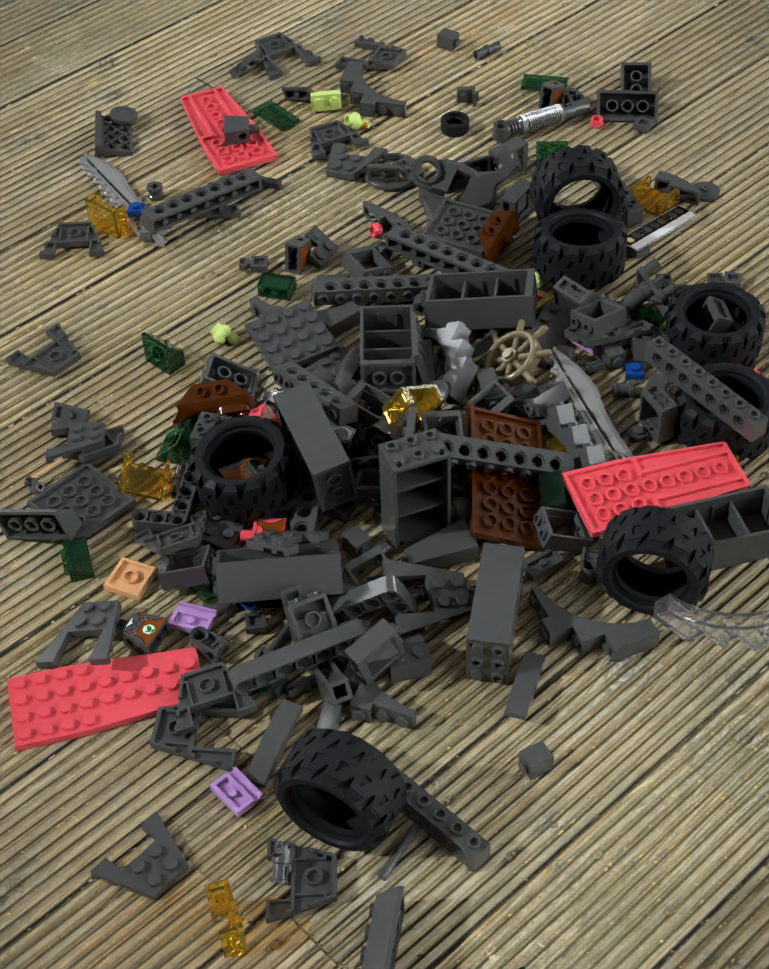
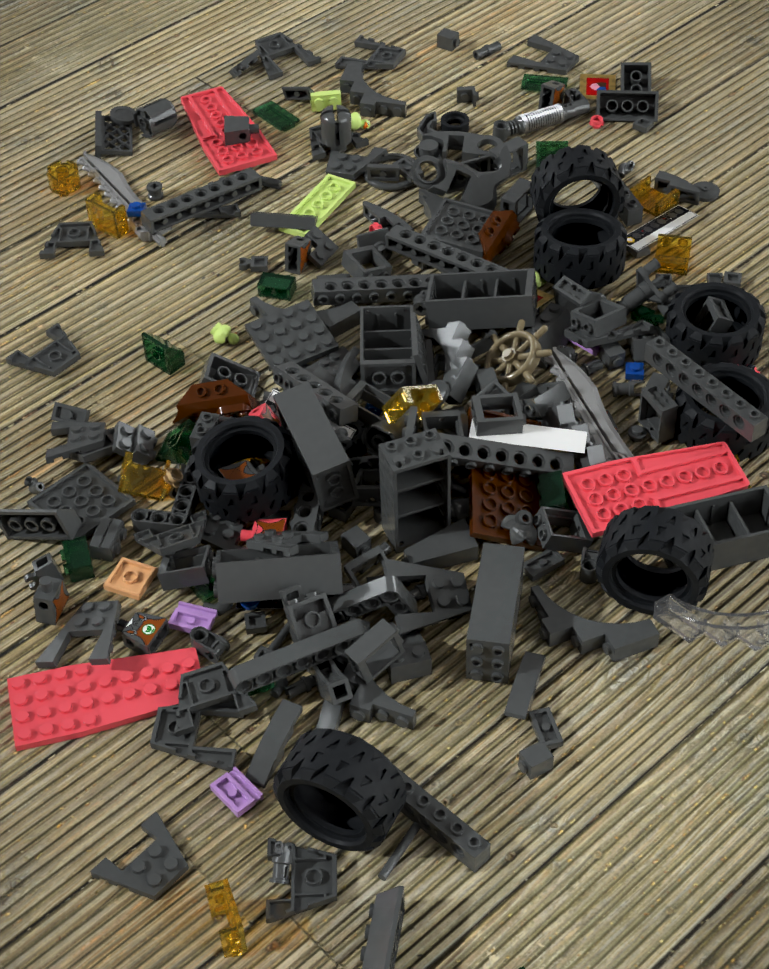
(43, 567): none -> dark grey brick
(50, 600): none -> dark grey torso
(63, 177): none -> clear yellow brick
(107, 539): none -> dark grey brick
(136, 440): none -> dark grey plate
(155, 117): none -> dark grey cylinder
(173, 477): none -> tan plate
(283, 220): none -> dark grey slope
(322, 201): none -> yellowish green plate
(330, 132): none -> dark grey cylinder
(371, 237): none -> dark grey slope
(440, 142): none -> dark grey animal
(500, 425): none -> dark grey window
(519, 529): none -> dark grey plate
(541, 437): none -> white sticker
(545, 727): none -> dark grey plate
(556, 61): none -> dark grey wing
(592, 82): none -> sticker
(625, 168): none -> dark grey arm
(673, 254): none -> clear yellow panel

